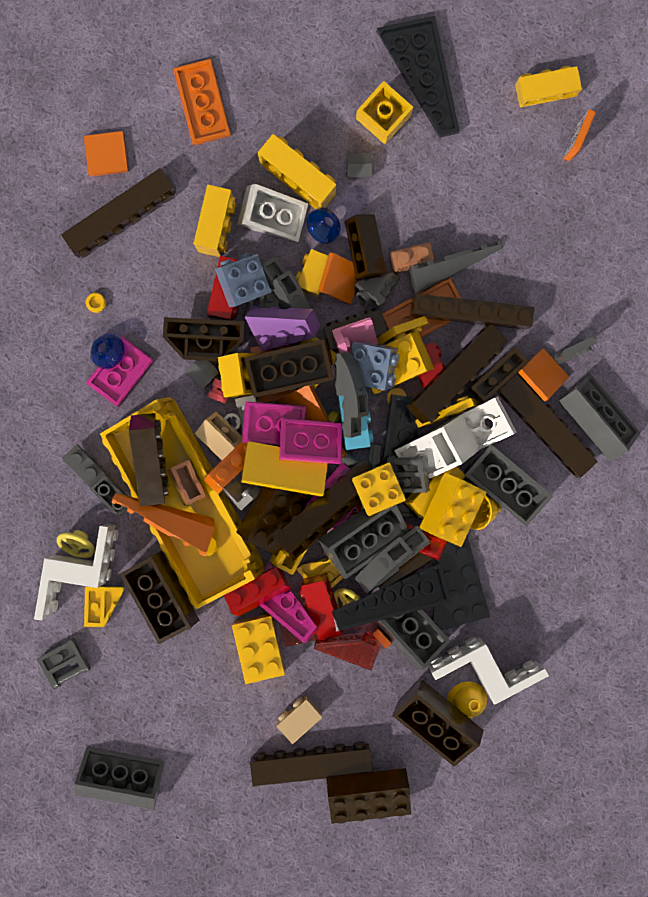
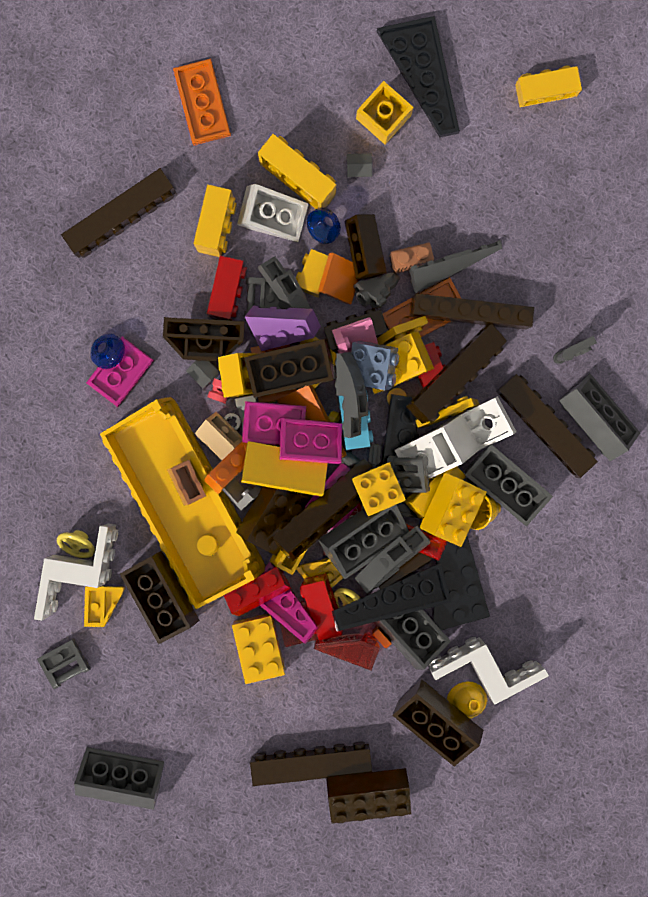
(96, 302): yellow tile -> none
(96, 477): dark grey slope -> none
(106, 153): orange tile -> none
(148, 459): dark brown brick -> none
(184, 525): orange wedge -> none
(242, 279): sand blue brick -> none
(299, 718): tan brick -> none
(498, 375): dark brown brick -> none
(543, 374): orange tile -> none
(579, 135): orange tile -> none

